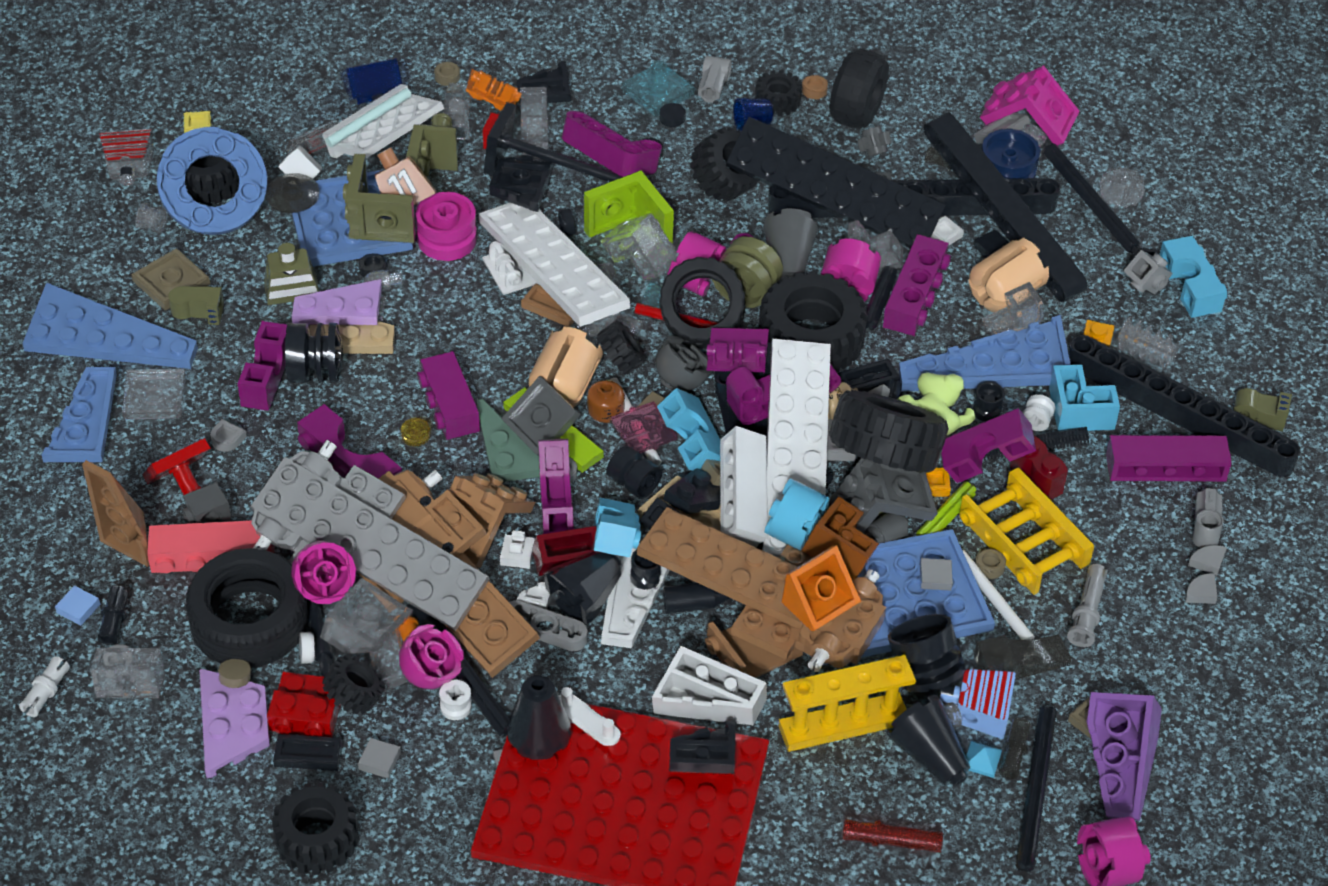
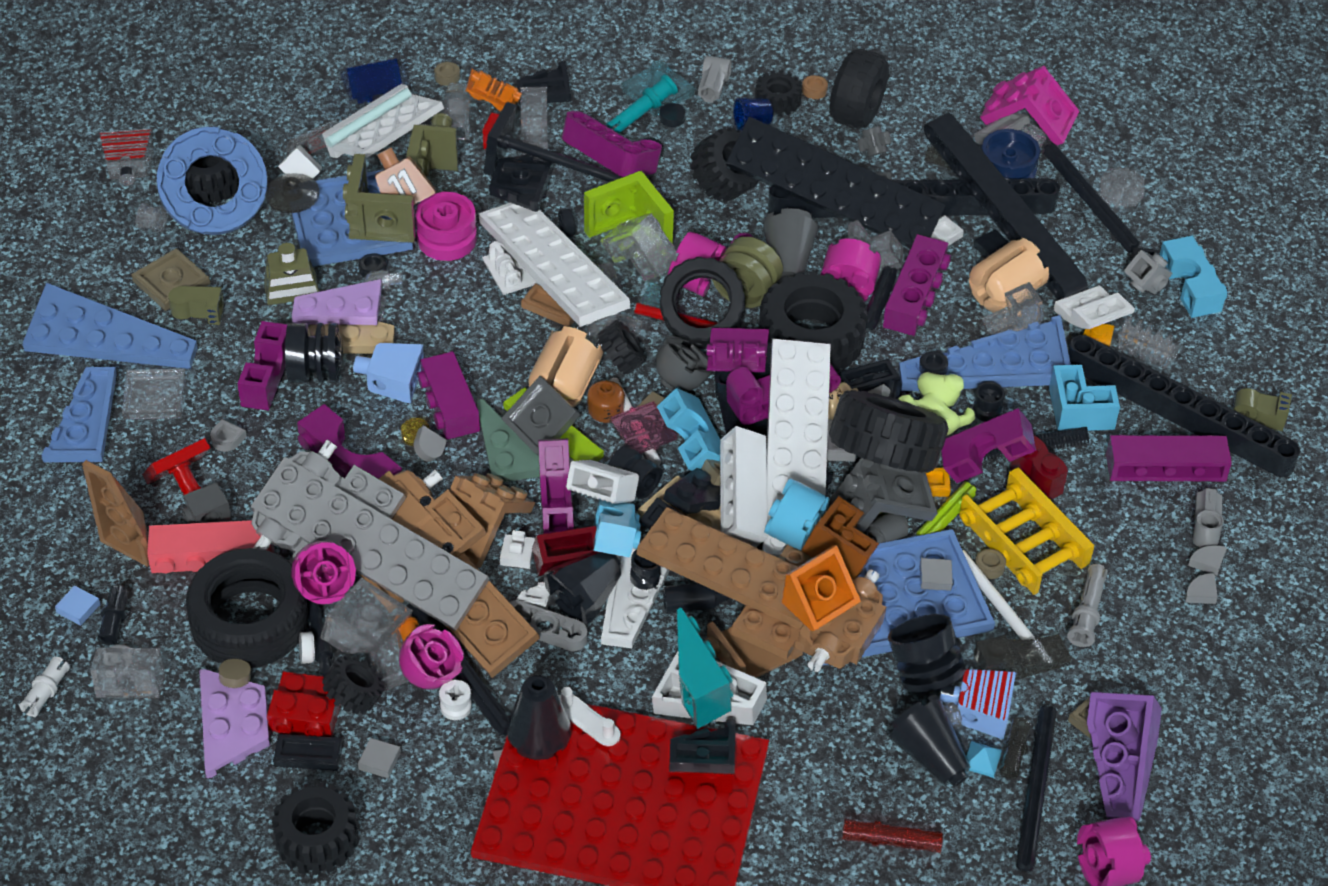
(196, 120): light yellow tile -> none
(392, 370): none -> light blue torso
(428, 444): none -> light grey tile
(602, 481): none -> white brick
(651, 98): none -> teal pin
(702, 682): none -> teal slope
(849, 719): yellow fence -> none
(934, 363): none -> black tile
(1038, 411): white wheel -> none
(1092, 308): none -> white slope

